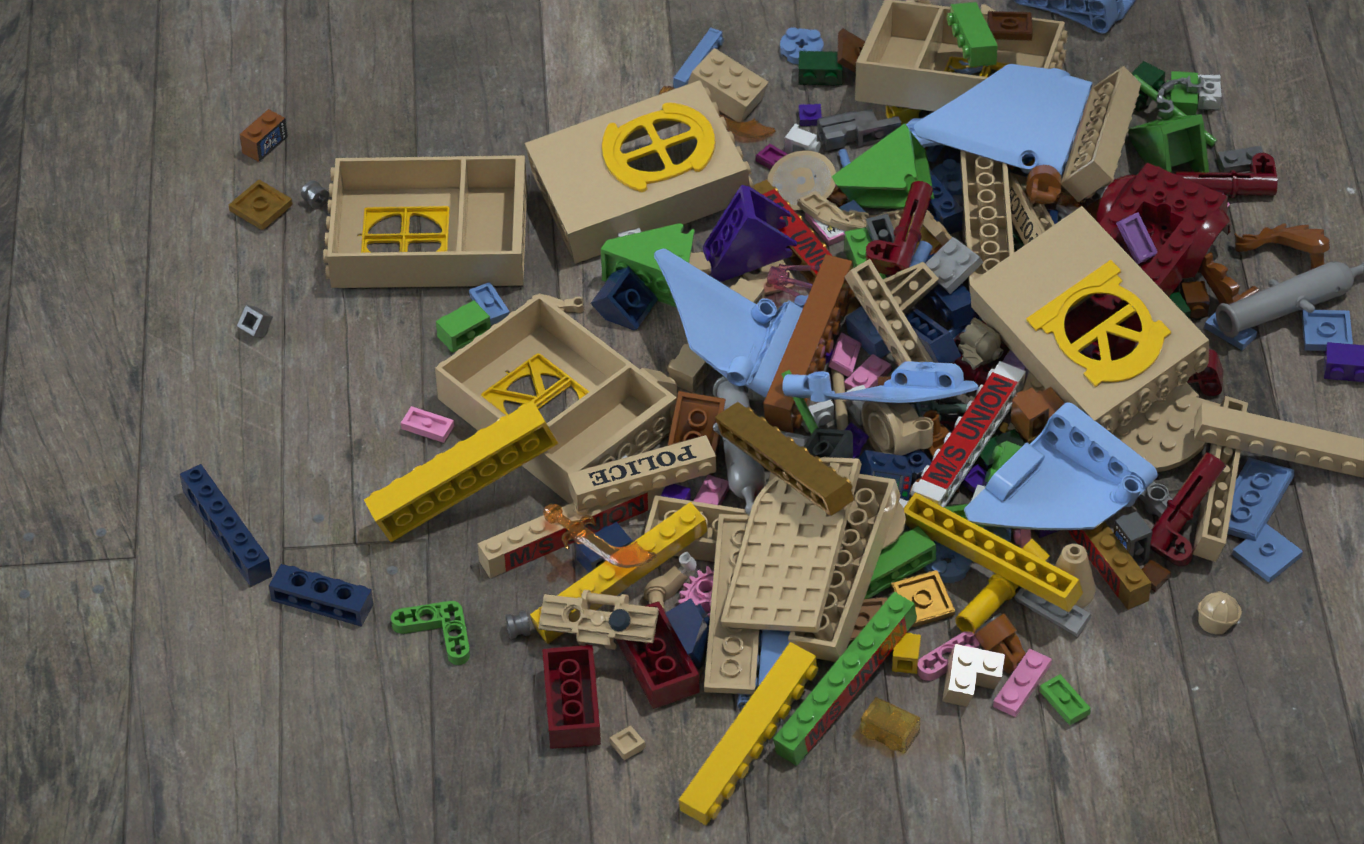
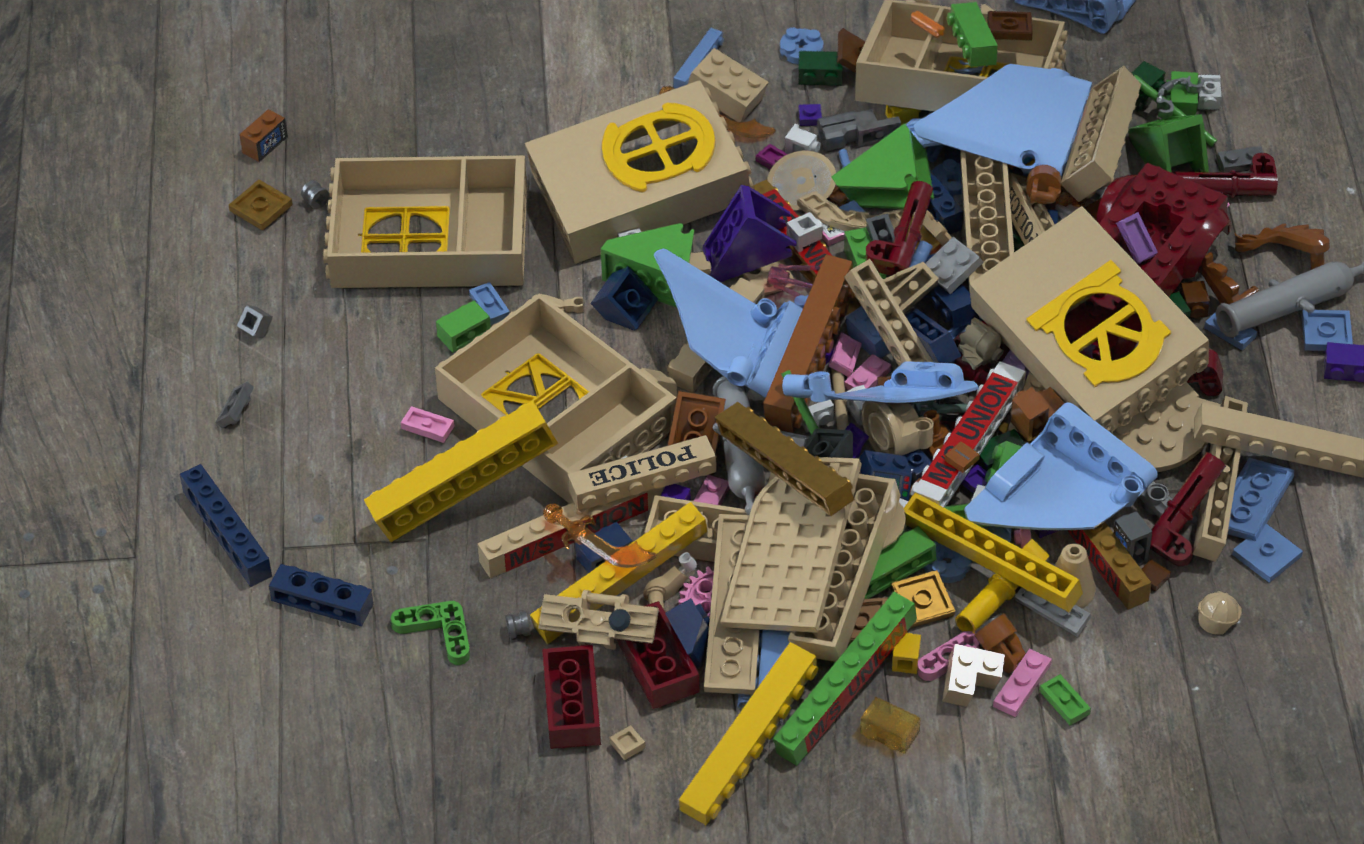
(232, 409): none -> flat silver plate
(804, 230): none -> white brick
(927, 24): none -> orange axle
(962, 457): none -> dark orange tile

